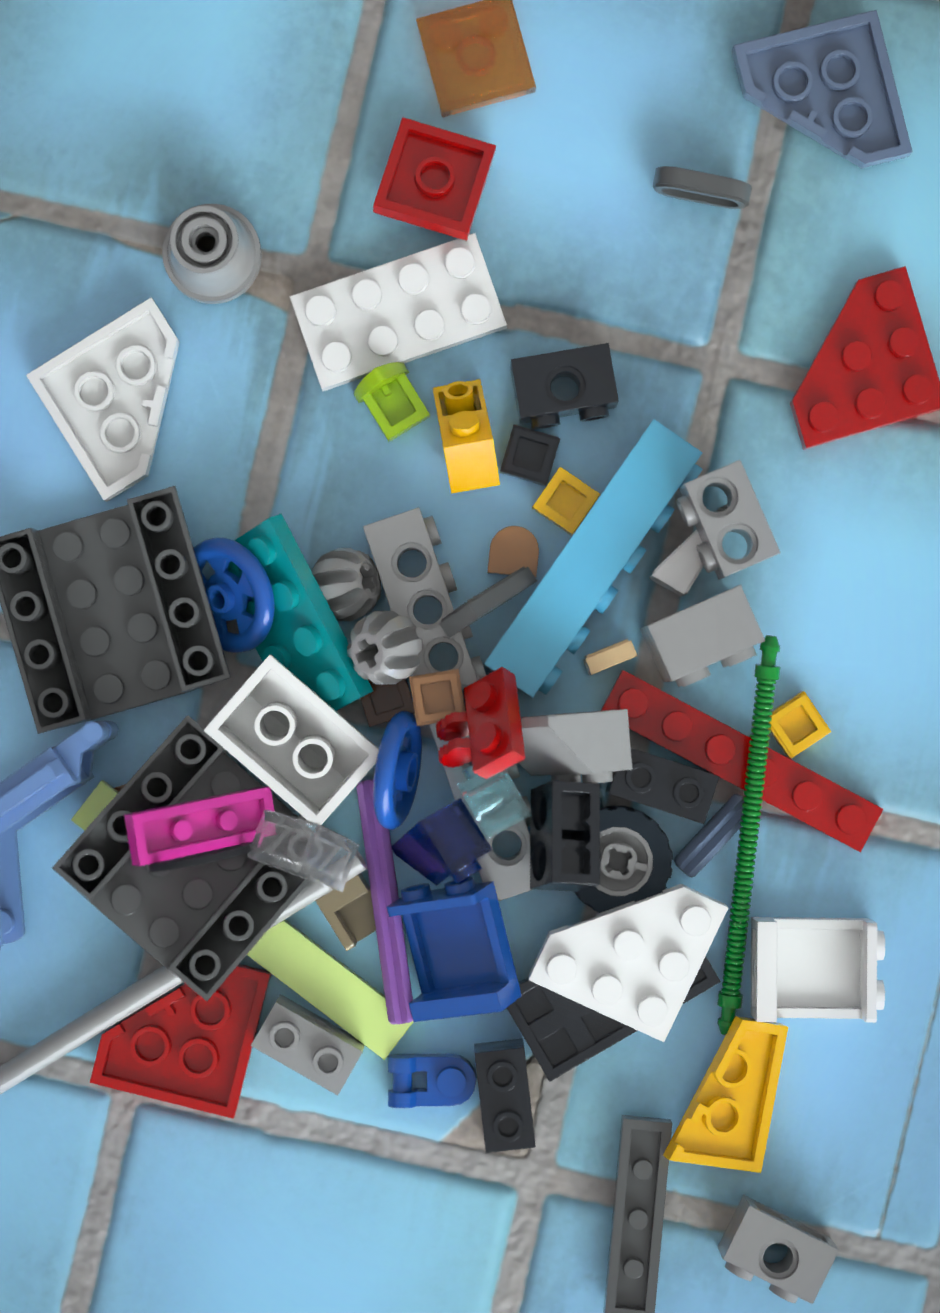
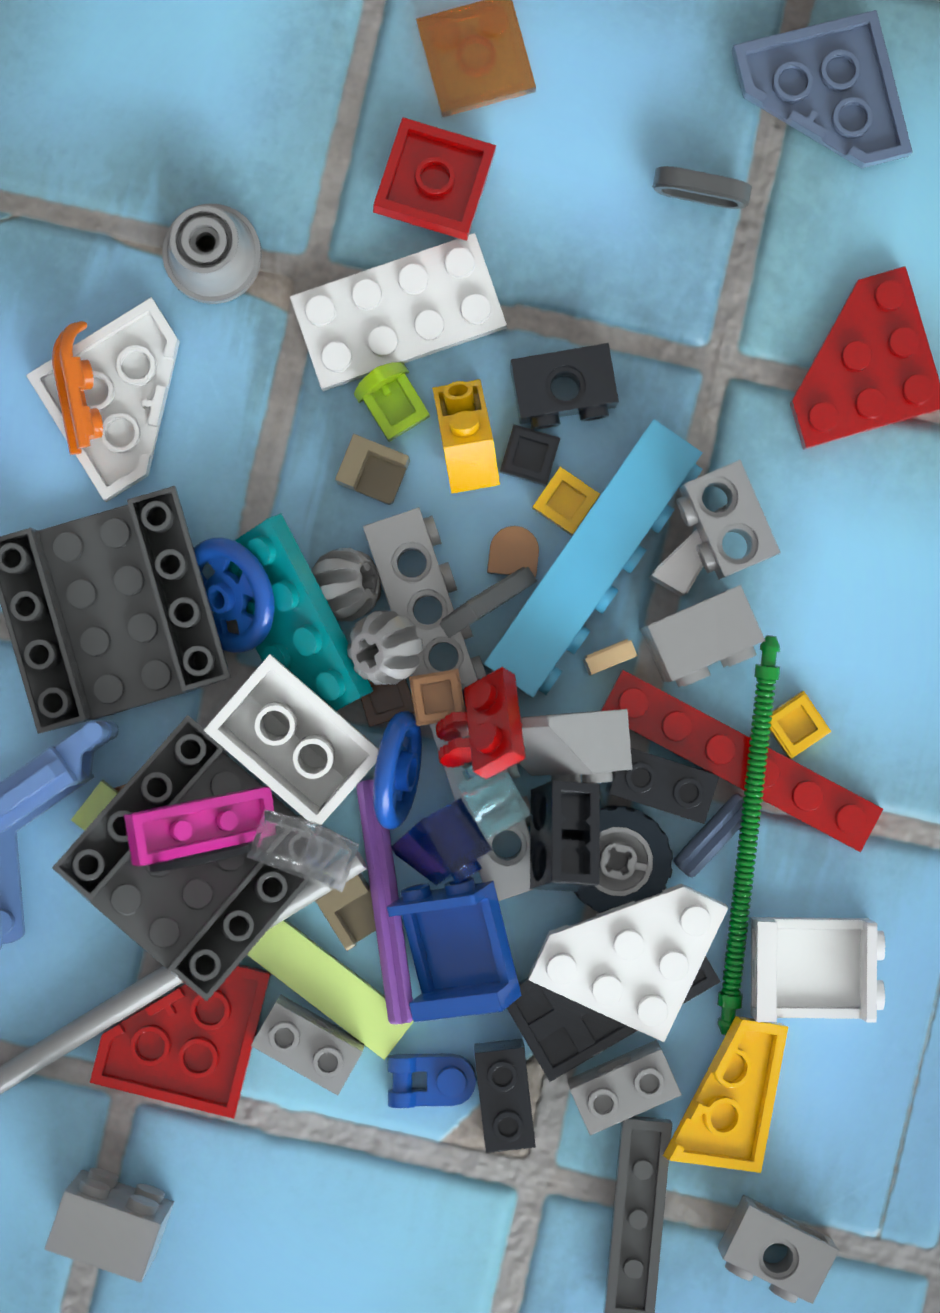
(72, 379): none -> orange piece
(110, 1223): none -> light grey brick
(372, 469): none -> dark tan panel
(623, 1087): none -> light grey brick

